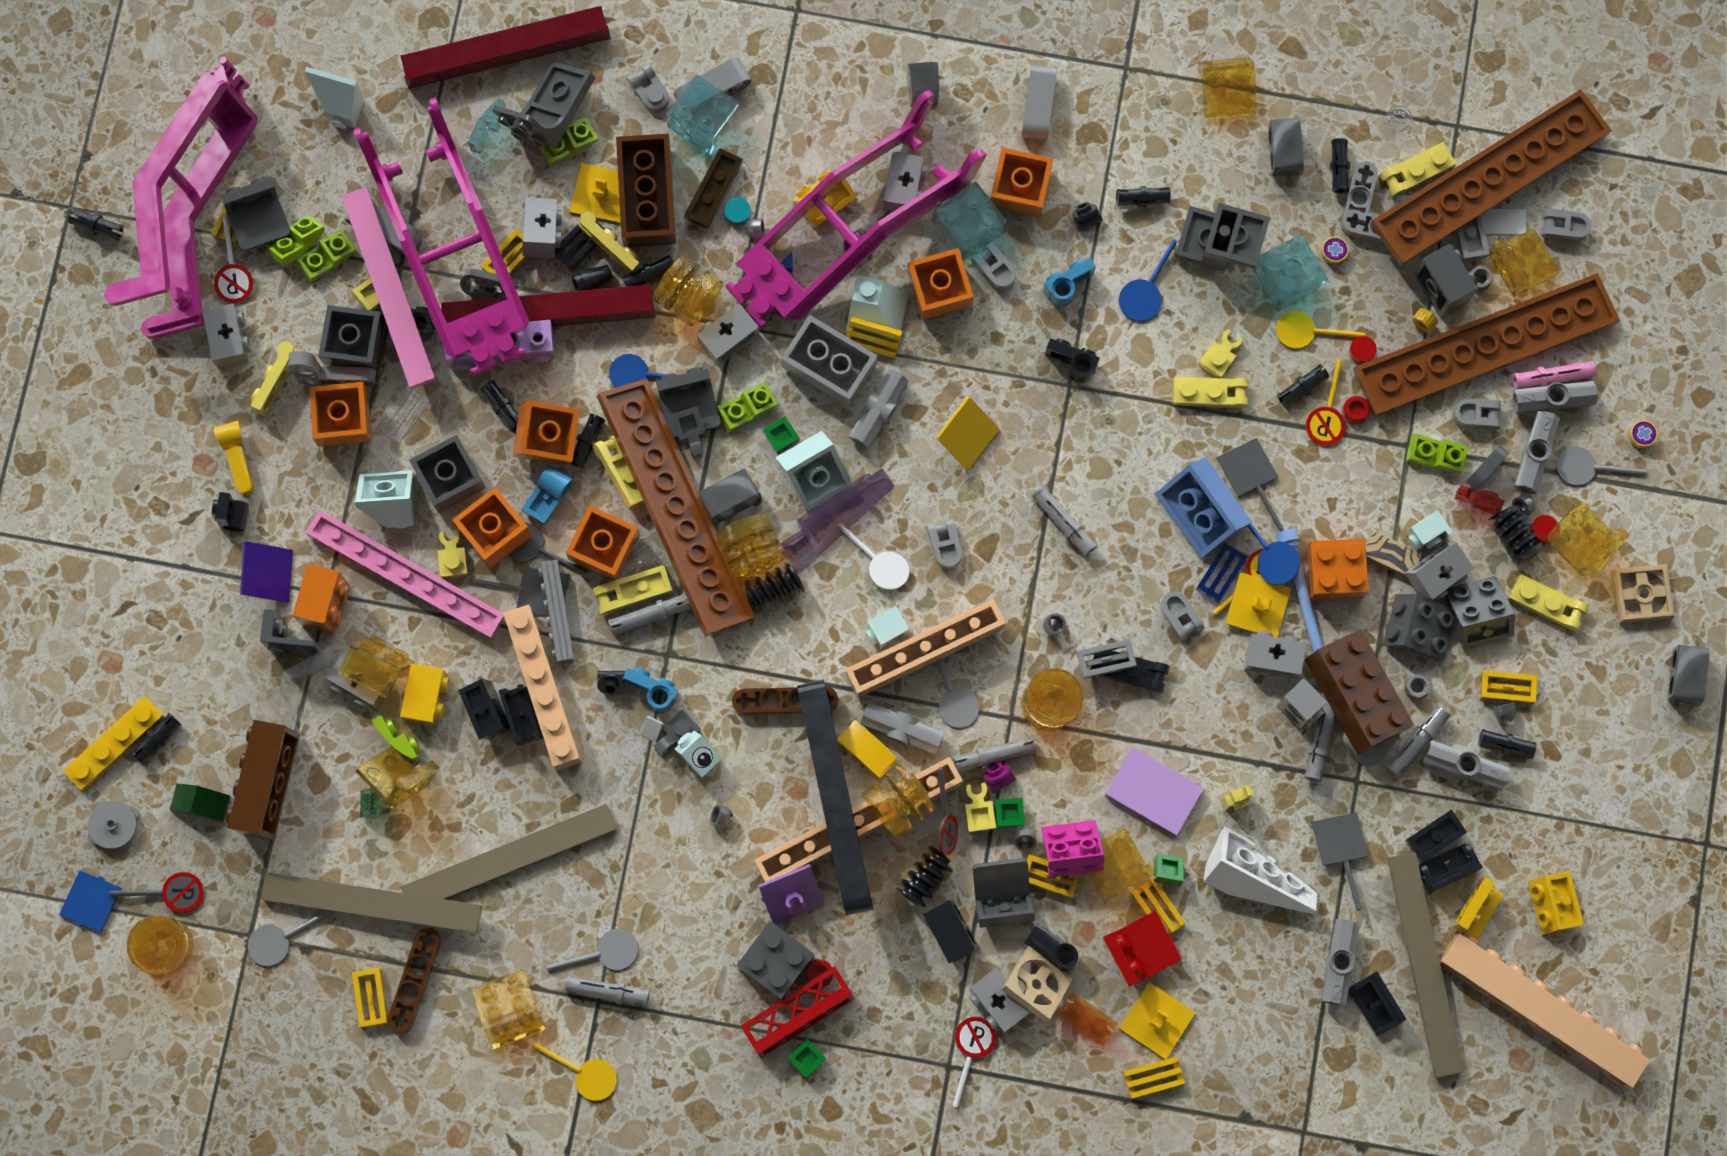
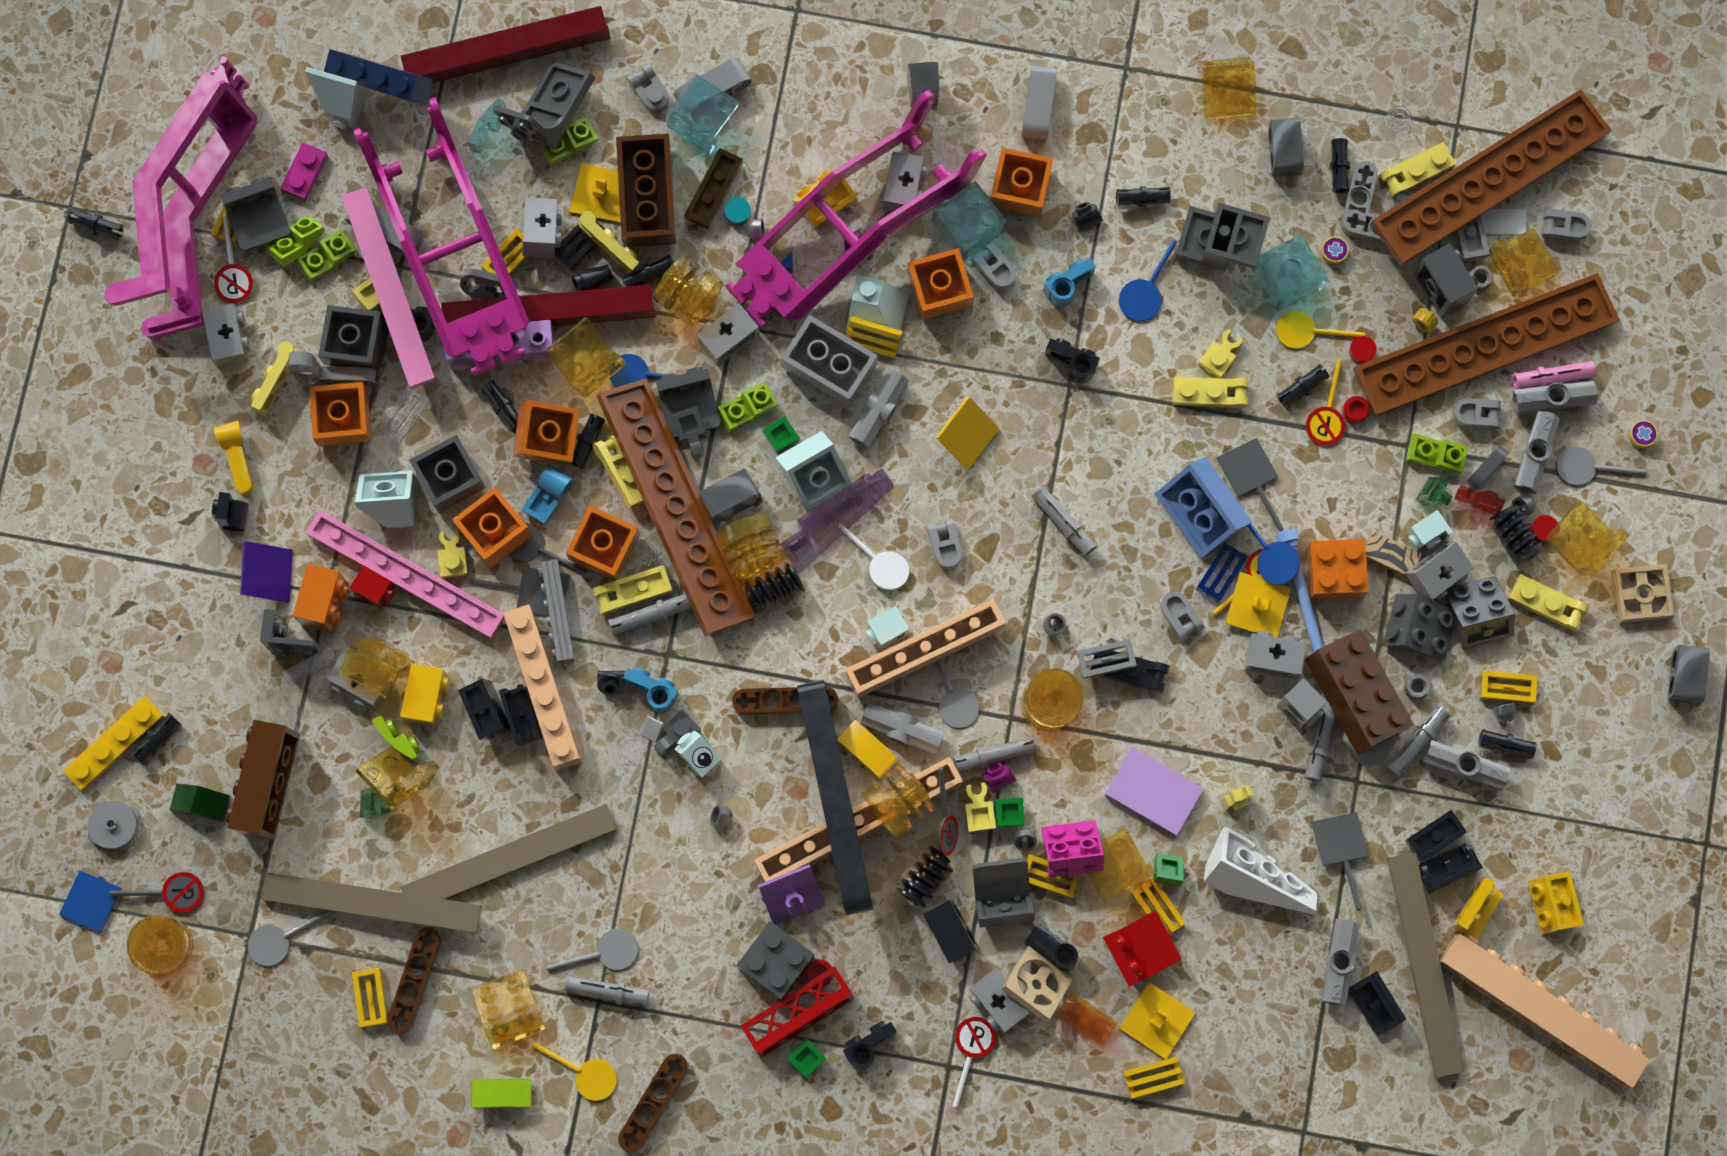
(304, 171): none -> dark pink plate
(373, 587): none -> red brick
(379, 76): none -> dark blue brick
(500, 1093): none -> lime slope
(585, 358): none -> clear yellow bracket
(649, 1100): none -> reddish brown beam
(879, 1033): none -> black plate
(1434, 493): none -> clear green tile

